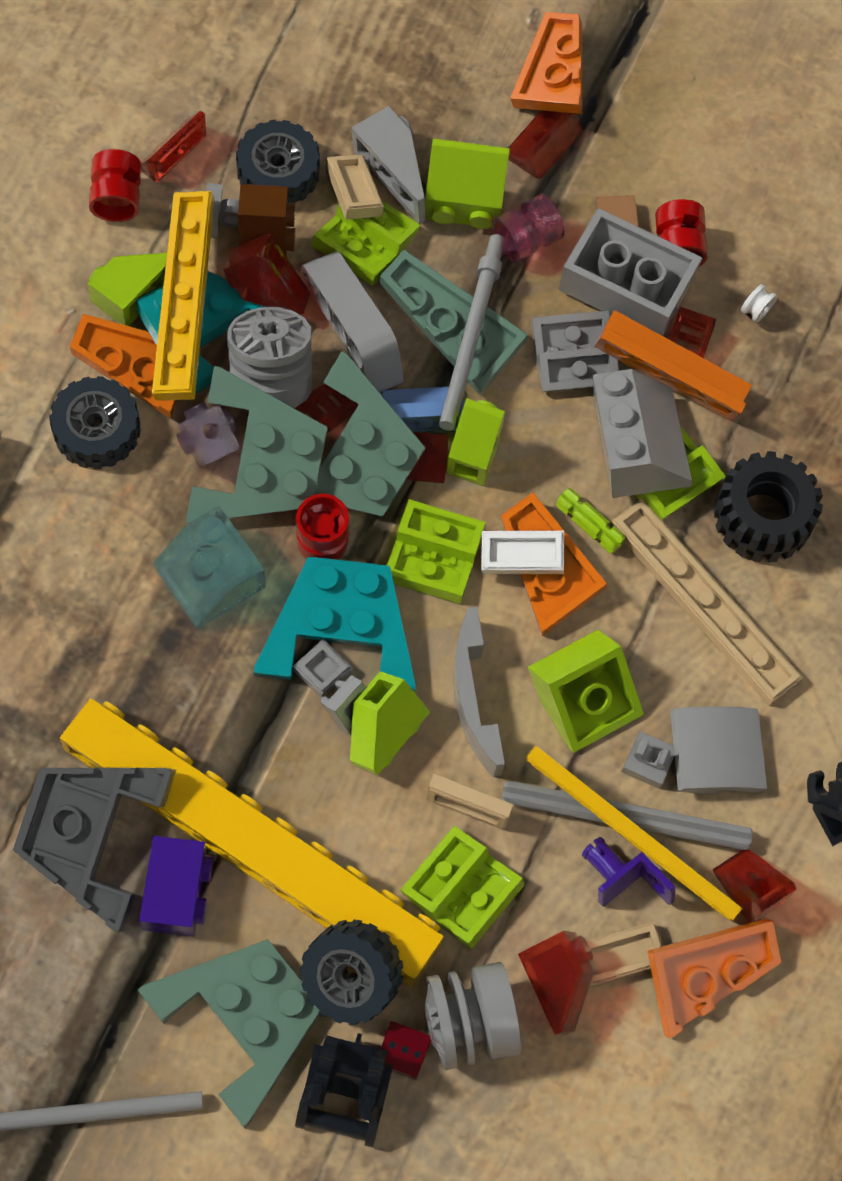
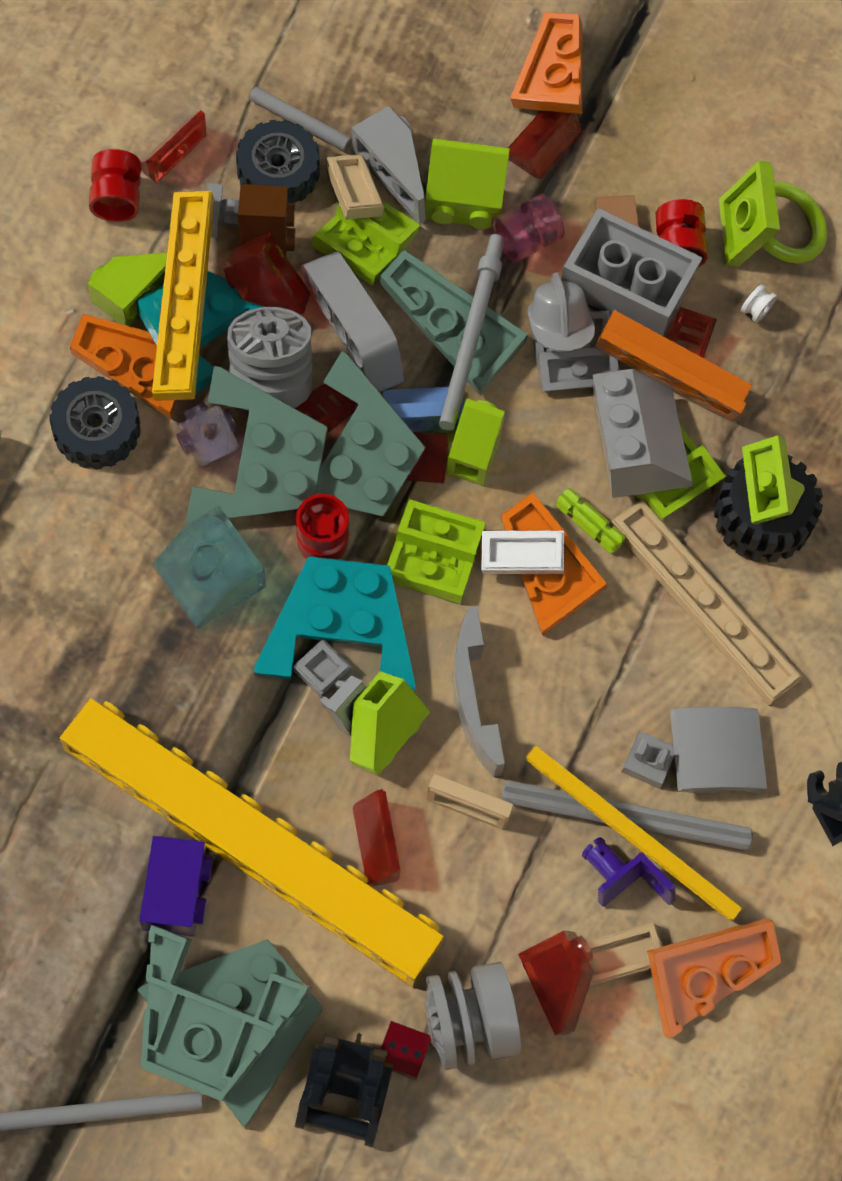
(70, 826): dark grey wing -> none
(201, 1038): none -> sand green wing
(299, 117): none -> light grey bar
(351, 995): black wheel -> none
(376, 839): none -> clear red slope
(462, 887): lime slope -> none
(561, 316): none -> light grey piece
(586, 689): lime slope -> none
(752, 218): none -> lime tile
(753, 884): clear red slope -> none
(769, 480): none -> lime slope

